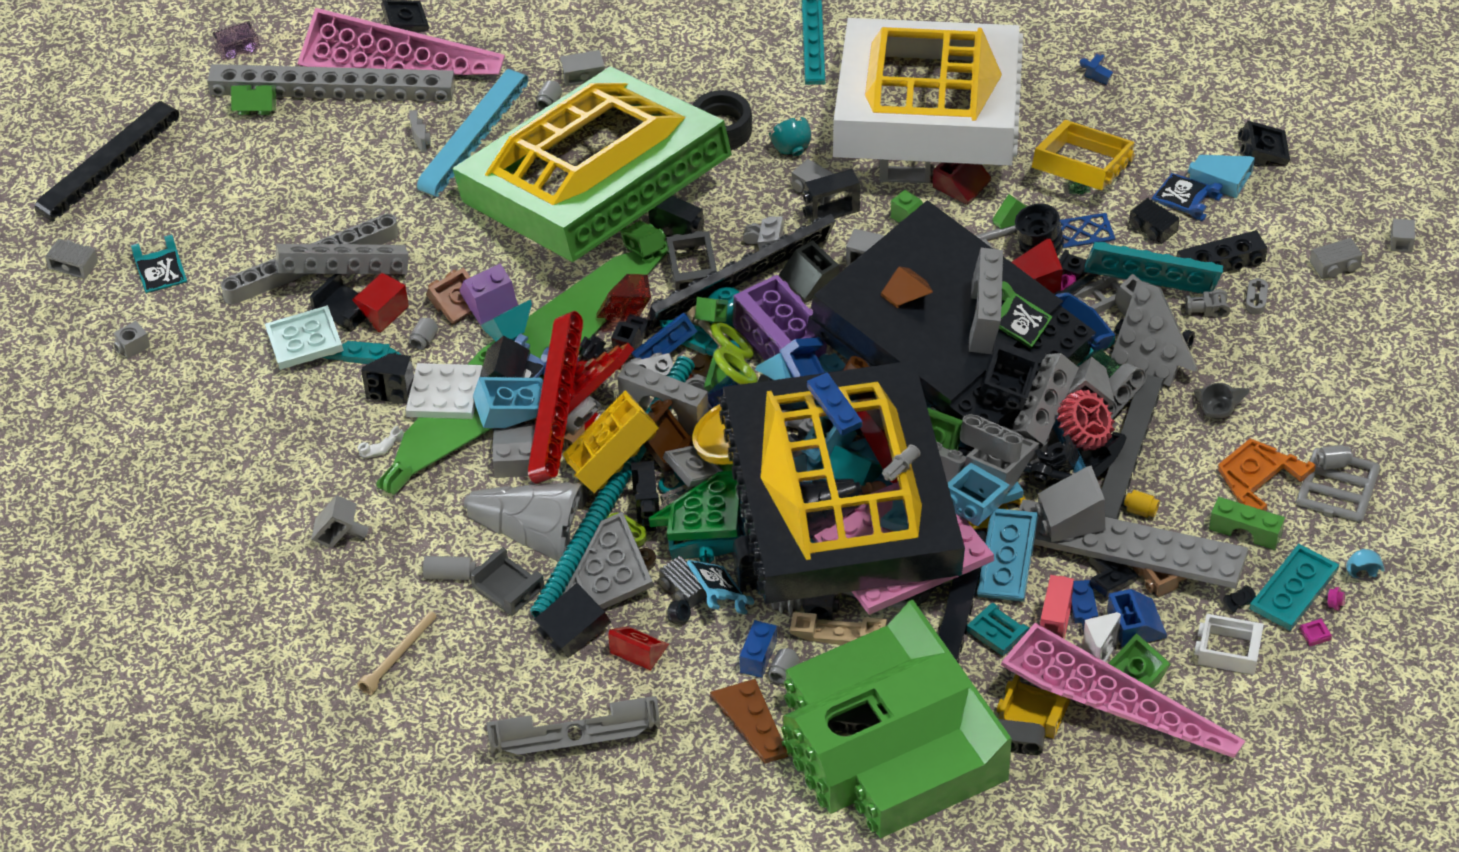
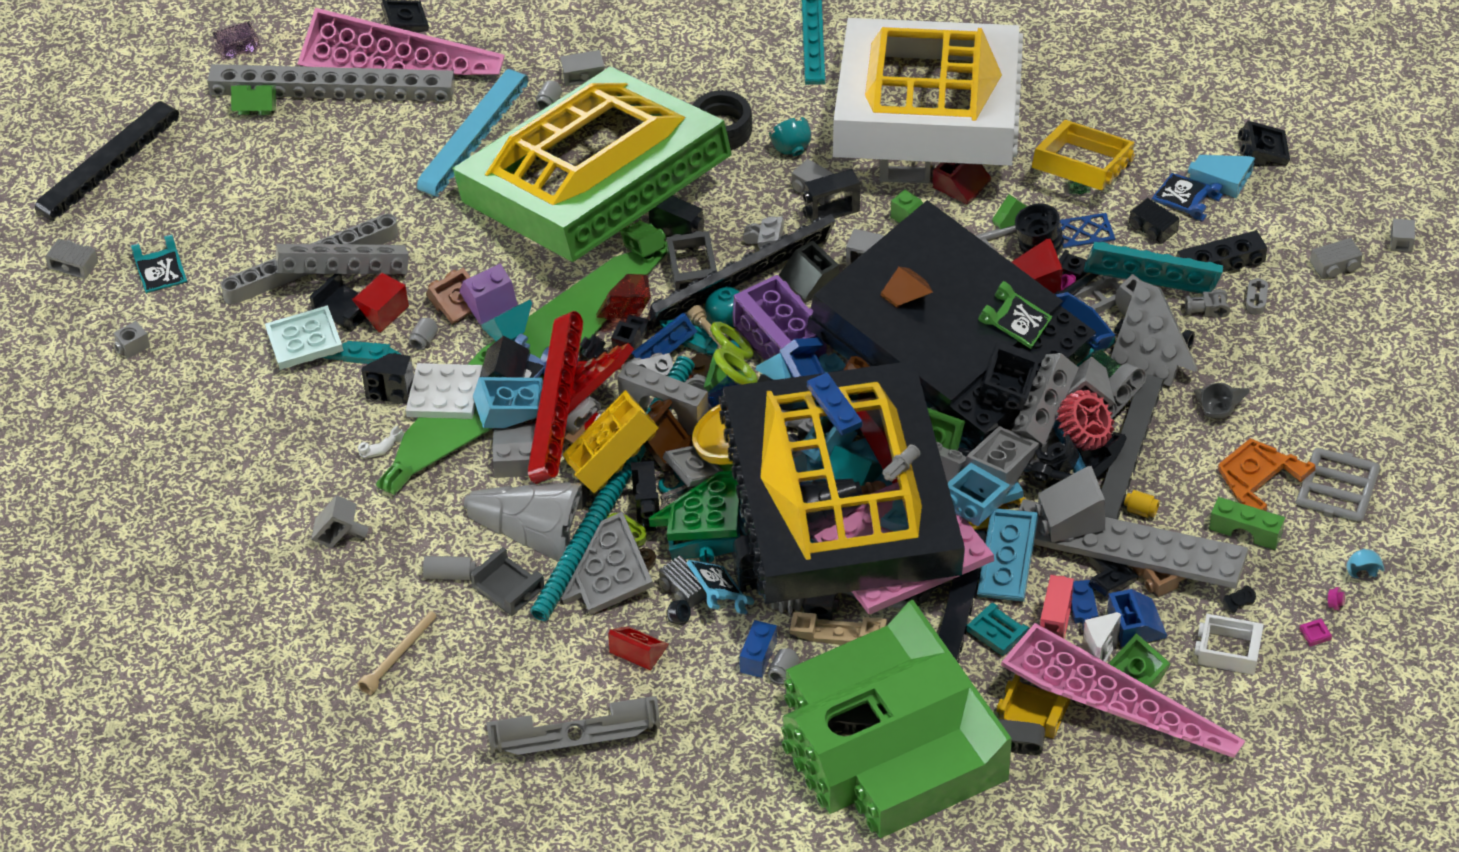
(419, 133): light grey slope -> none
(571, 621): black brick -> none
(711, 309): bright green slope -> none
(752, 718): dark orange wing -> none
(988, 291): light grey arch -> none
(991, 438): light grey beam -> none
(1095, 70): blue piece -> none
(1294, 587): teal plate -> none
(1334, 457): light grey brick -> none

